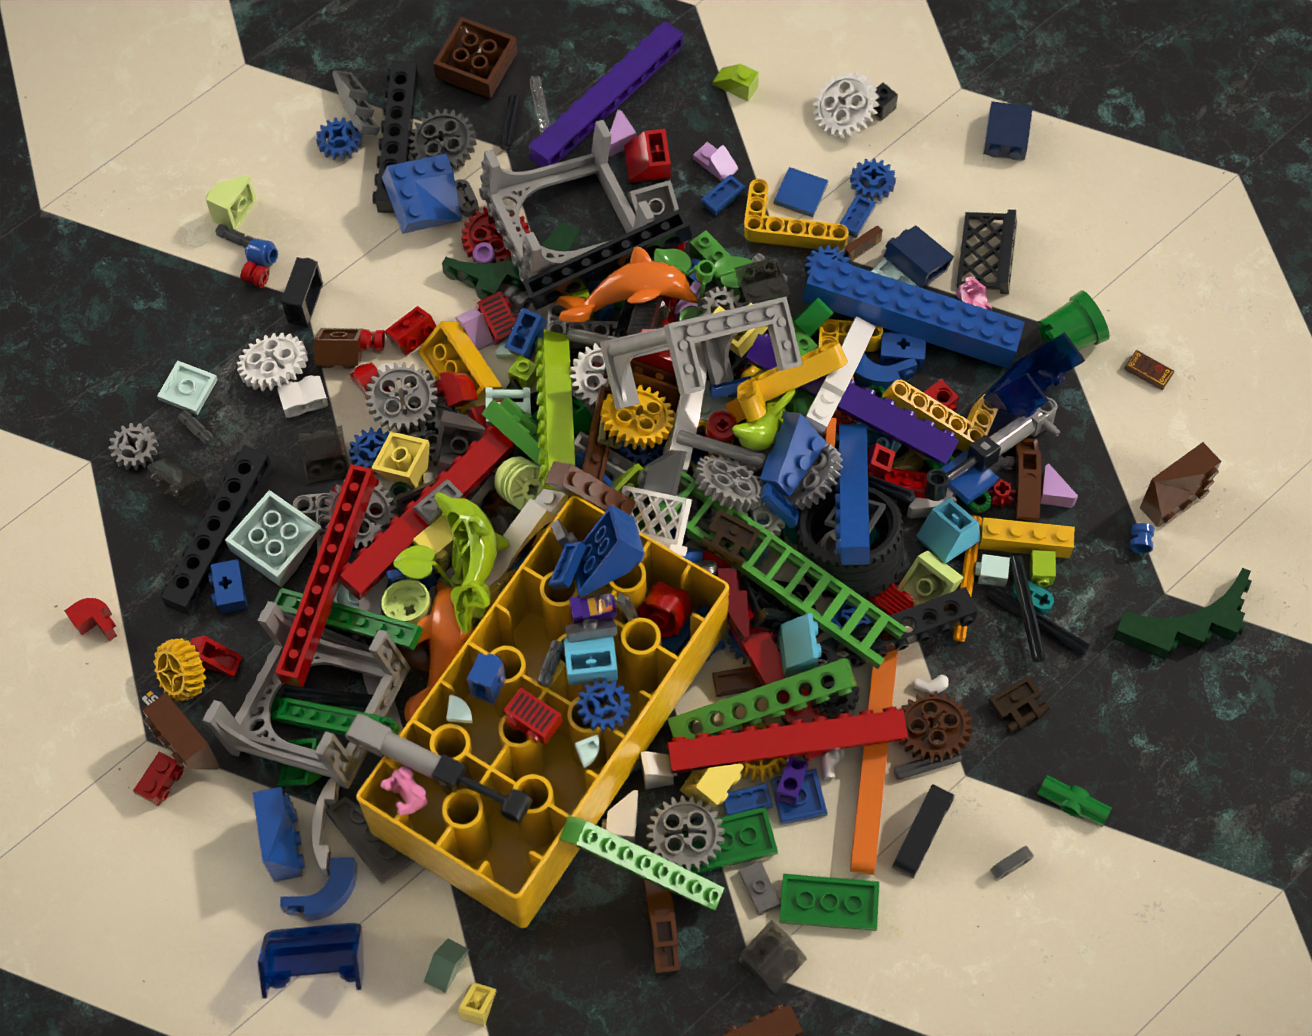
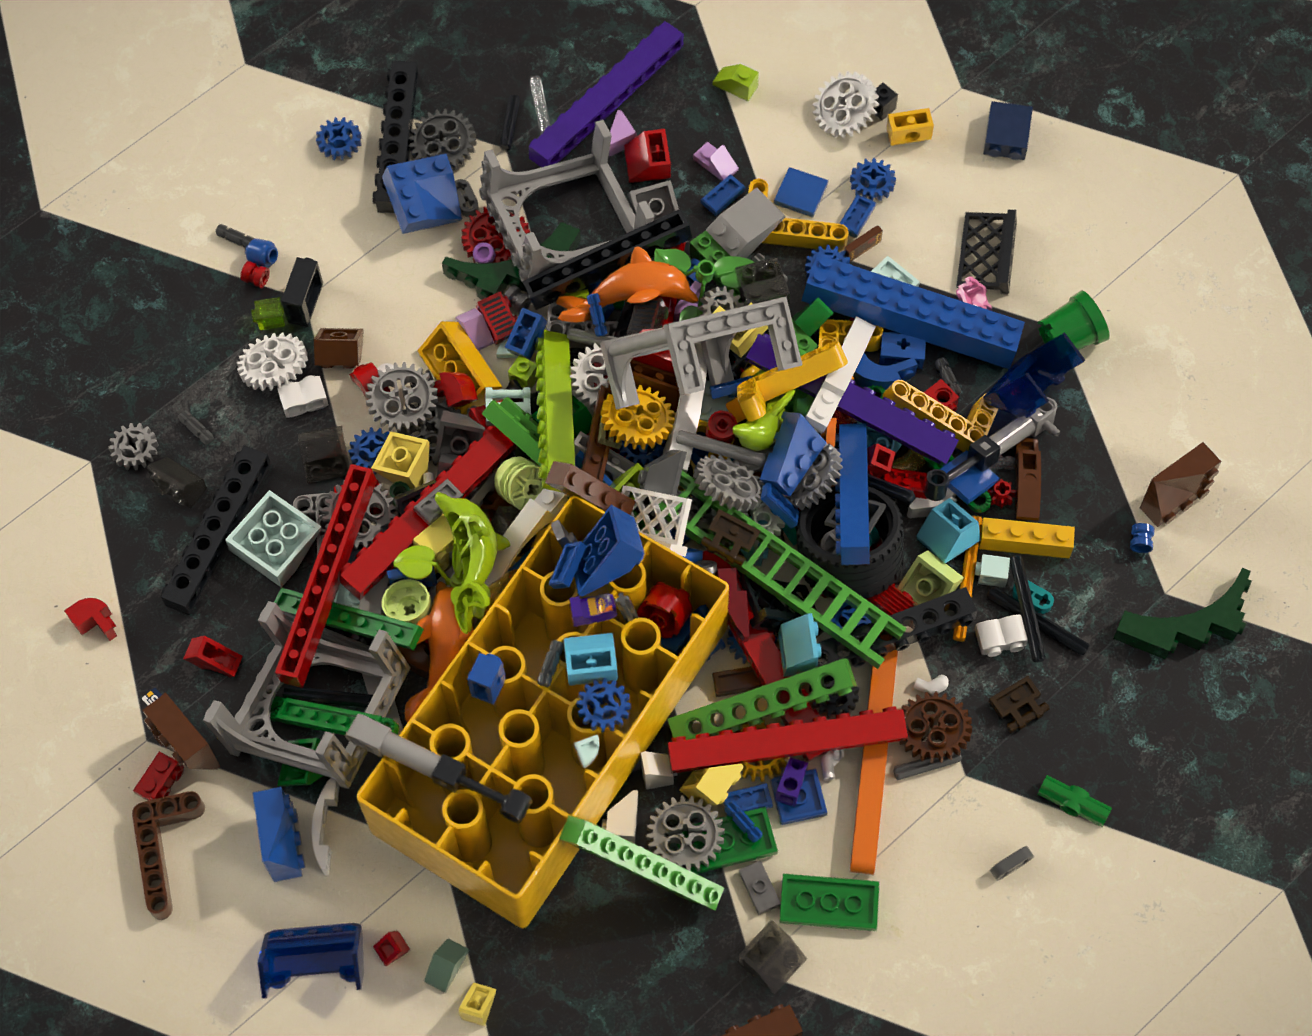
(155, 847): none -> reddish brown beam
(179, 669): yellow gear -> none
(187, 387): light aqua plate -> none
(230, 575): blue brick -> none
(231, 201): yellowish green slope -> none
(268, 313): none -> clear neon green brick
(330, 898): blue arch -> none
(354, 101): dark grey slope -> none
(372, 340): red wheel -> none
(377, 855): dark grey wing -> none
(391, 947): none -> red slope
(403, 783): bright pink piece -> none
(411, 330): red bracket -> none
(458, 710): light aqua tile -> none
(475, 57): reddish brown slope -> none
(532, 717): red brick -> none
(591, 629): flat silver plate -> none
(597, 315): none -> blue axle
(662, 928): reddish brown slope -> none
(743, 821): none -> blue axle
(746, 224): none -> light grey slope
(909, 126): none -> yellow brick
(918, 256): dark blue brick -> none
(923, 831): black beam -> none
(947, 375): none -> dark grey axle
(1001, 635): none -> white brick
(1042, 568): lime brick -> none
(1055, 490): lavender slope -> none
(1149, 370): reddish brown tile -> none

